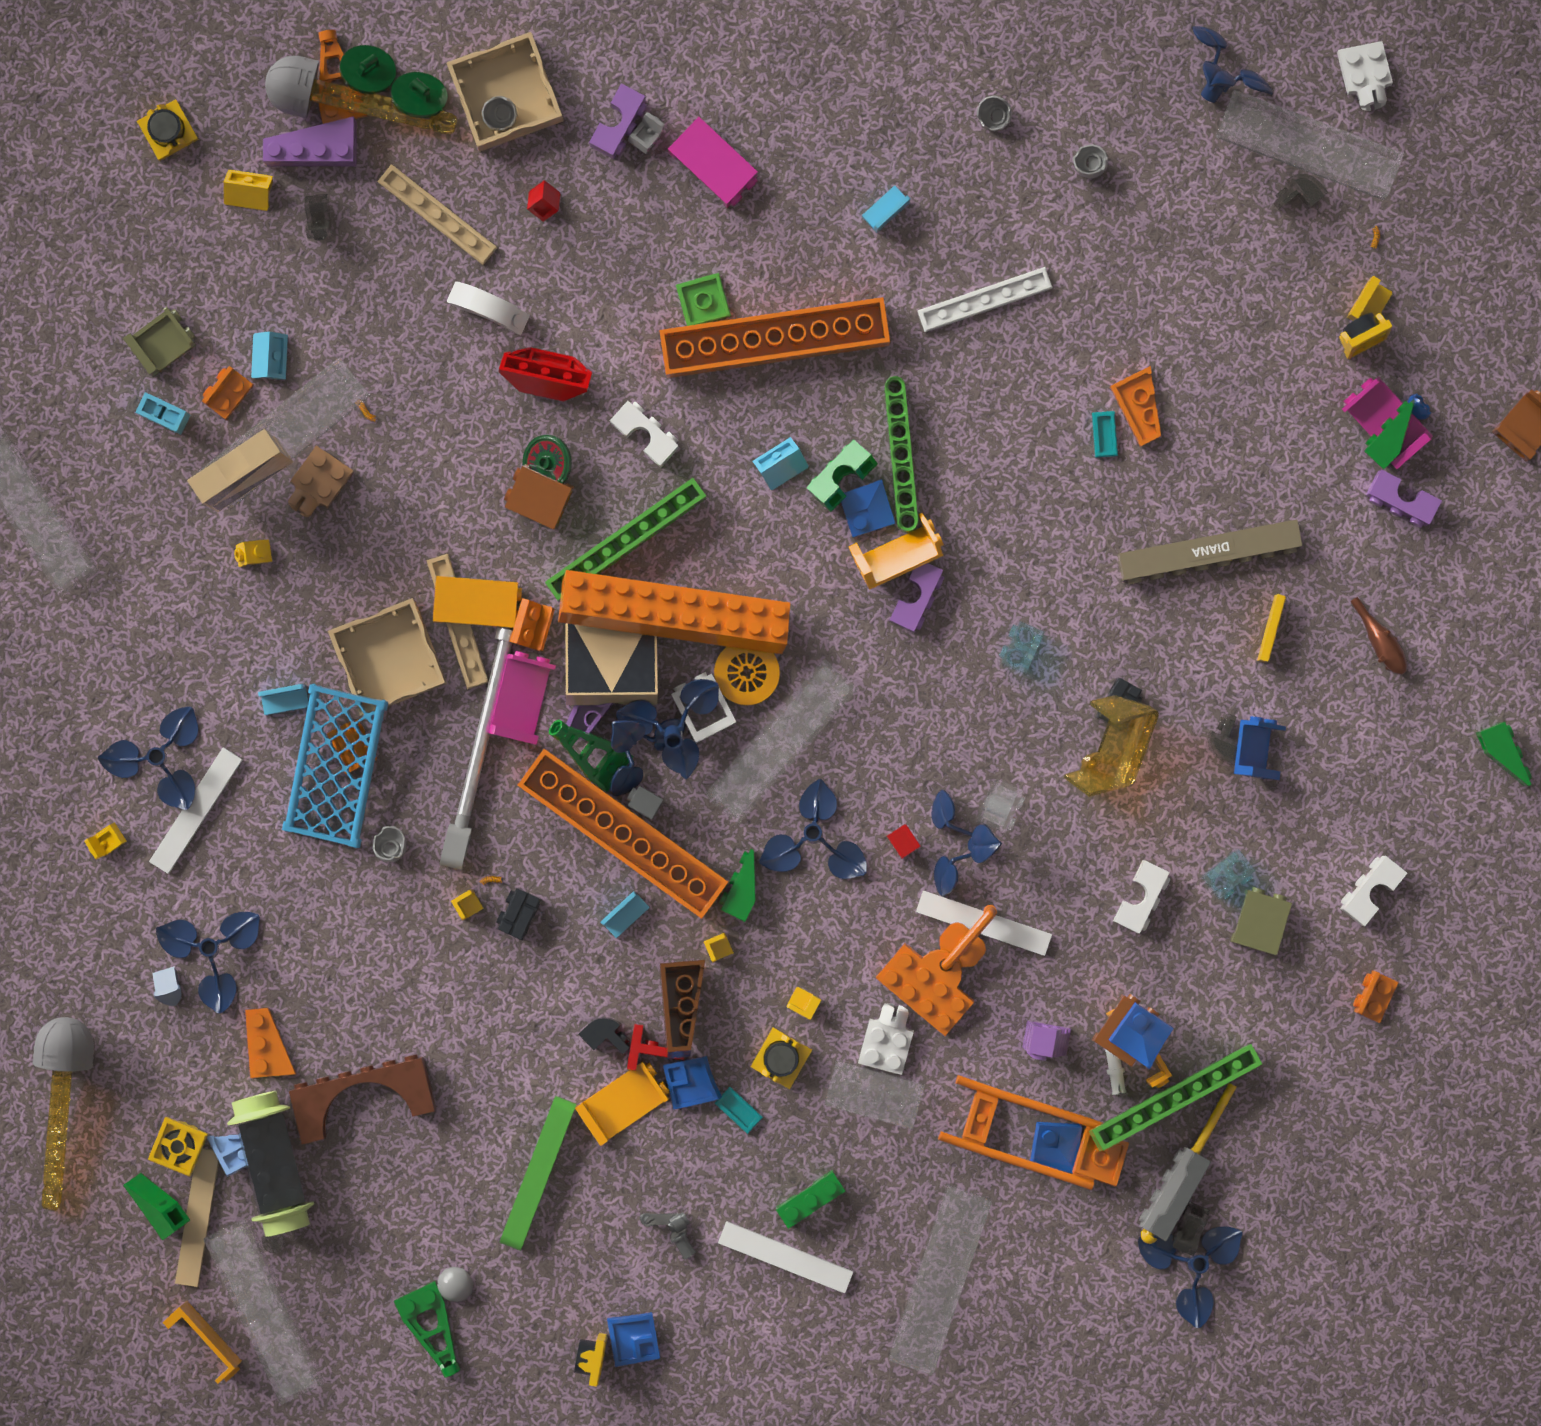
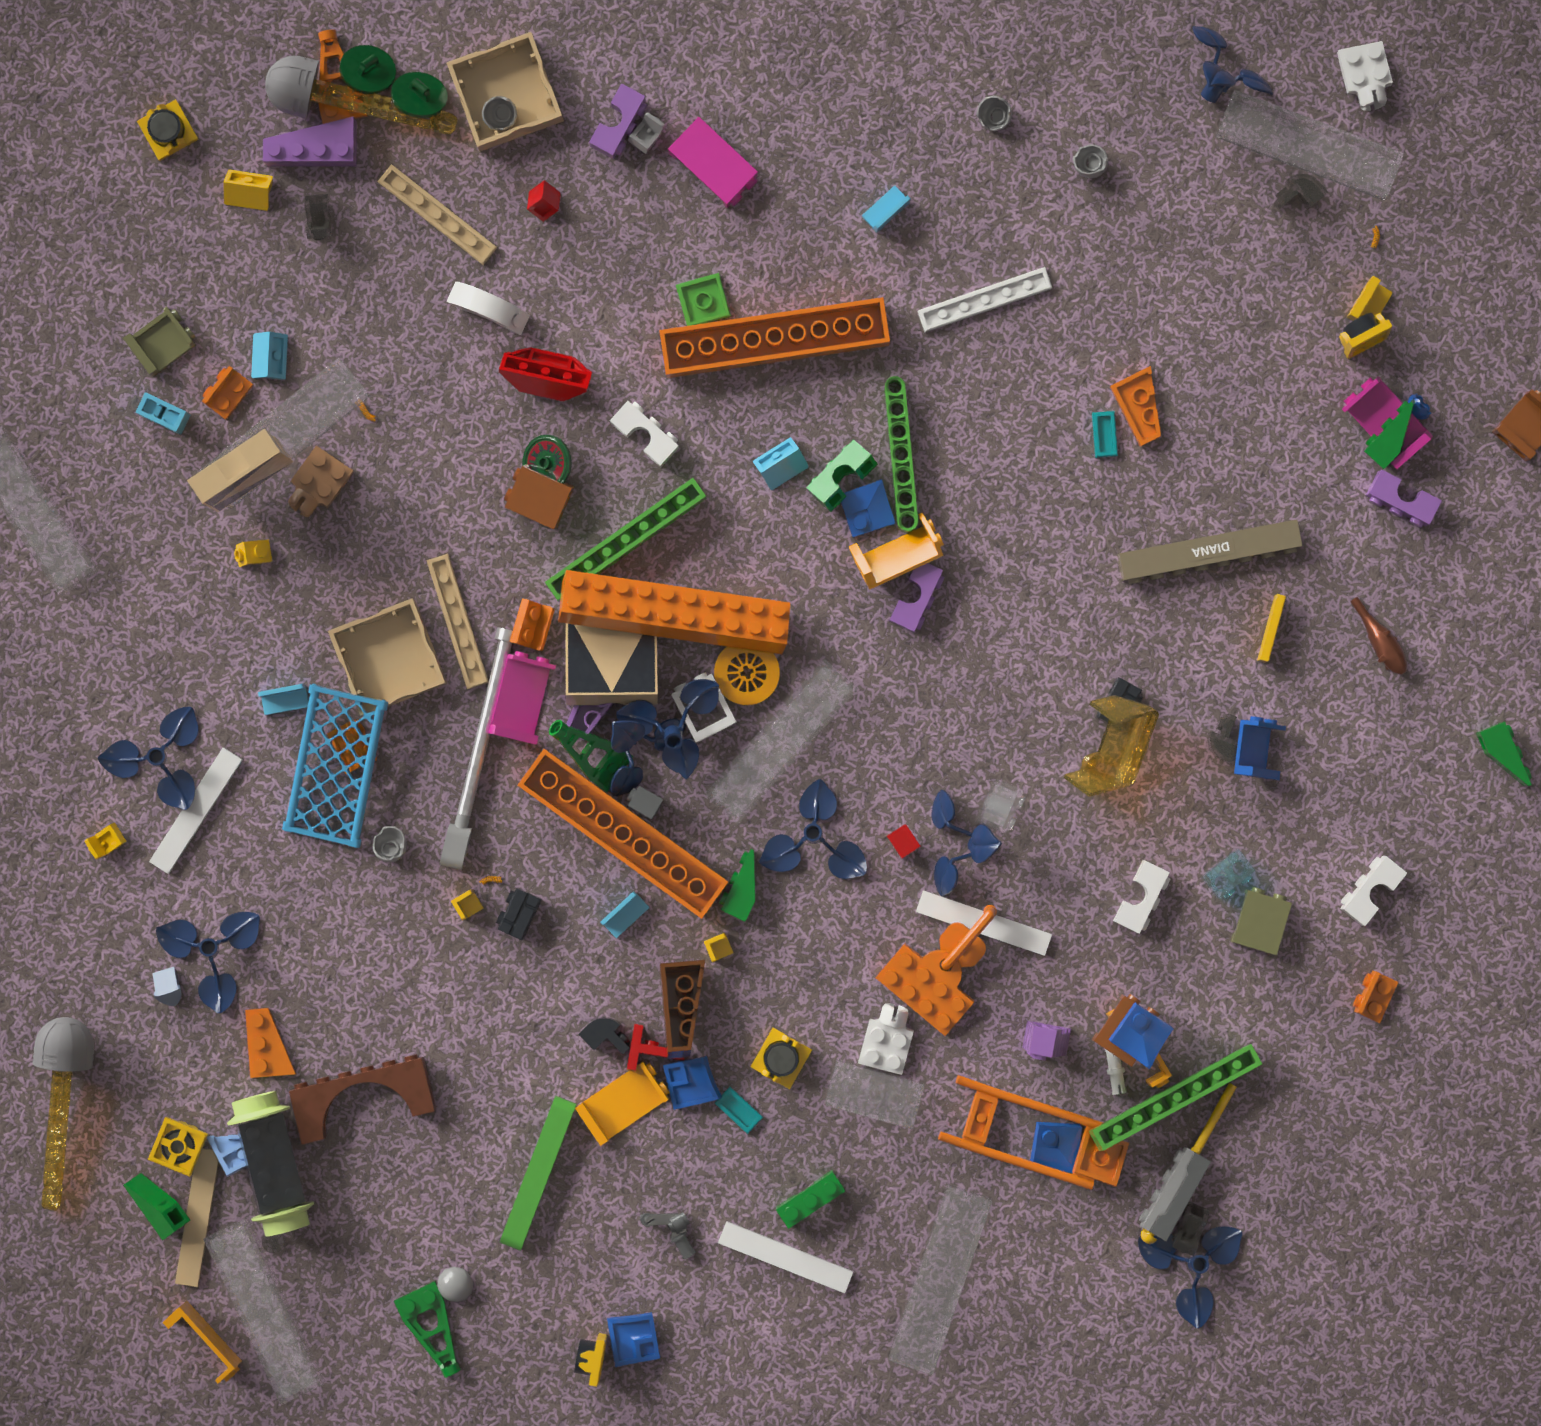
(476, 601): light orange panel -> none
(803, 1002): yellow panel -> none
(1027, 650): clear light blue brick -> none

